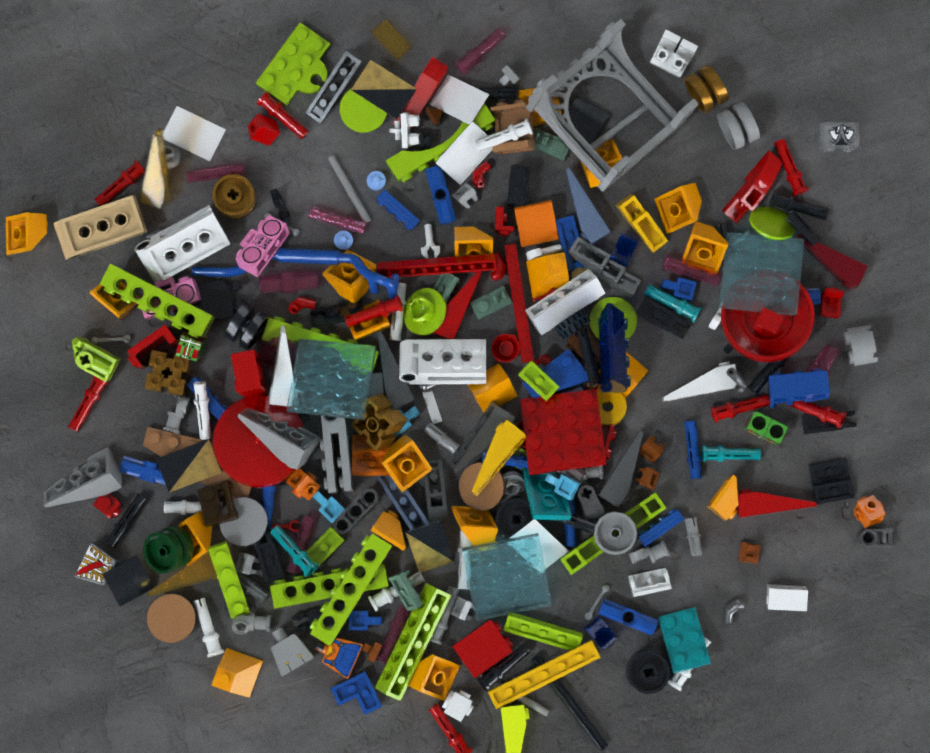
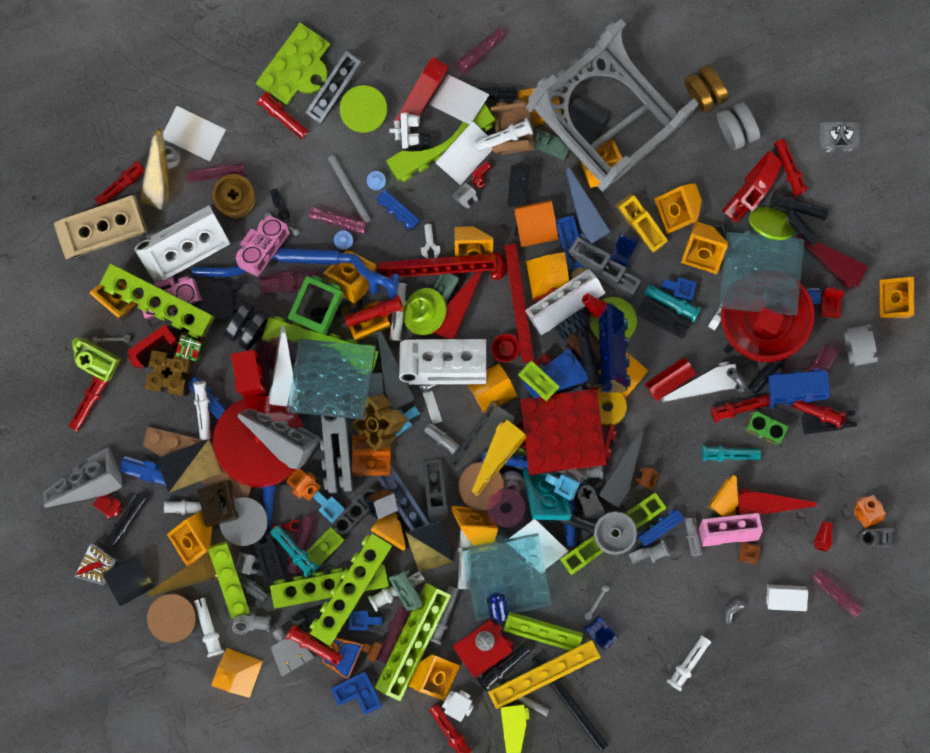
(24, 232): light orange slope -> none
(168, 549): dark green wheel -> none
(174, 419): light grey connector -> none
(263, 129): red panel -> none
(300, 303): red arm -> none
(306, 641): none -> red pin
(321, 328): none -> bright green window
(382, 503): none -> brick
(383, 89): sticker -> none
(391, 39): clear yellow tile -> none
(405, 463): light orange slope -> none
(435, 115): reddish brown slope -> none
(437, 183): blue piece -> none
(462, 608): light grey tile -> none
(485, 640): none -> light grey plate
(491, 302): sand green plate -> none
(497, 607): none -> clear blue brick
(500, 219): red bracket -> none
(510, 76): light grey tile -> none
(514, 516): none -> clear pink tile
(536, 253): white bar -> none
(593, 304): none -> red cone
(616, 611): blue piece -> none
(649, 582): white hinge -> none
(651, 450): dark orange tile -> none
(655, 680): black wheel -> none
(668, 60): white hips -> none
(670, 379): none -> red piece
(681, 268): clear pink pin -> none
(684, 640): teal plate -> none
(693, 450): blue pin -> none
(730, 529): none -> bright pink piece
(823, 539): none -> red cone
(831, 481): black slope -> none
(834, 591): none -> clear pink pin
(897, 298): none -> light orange slope

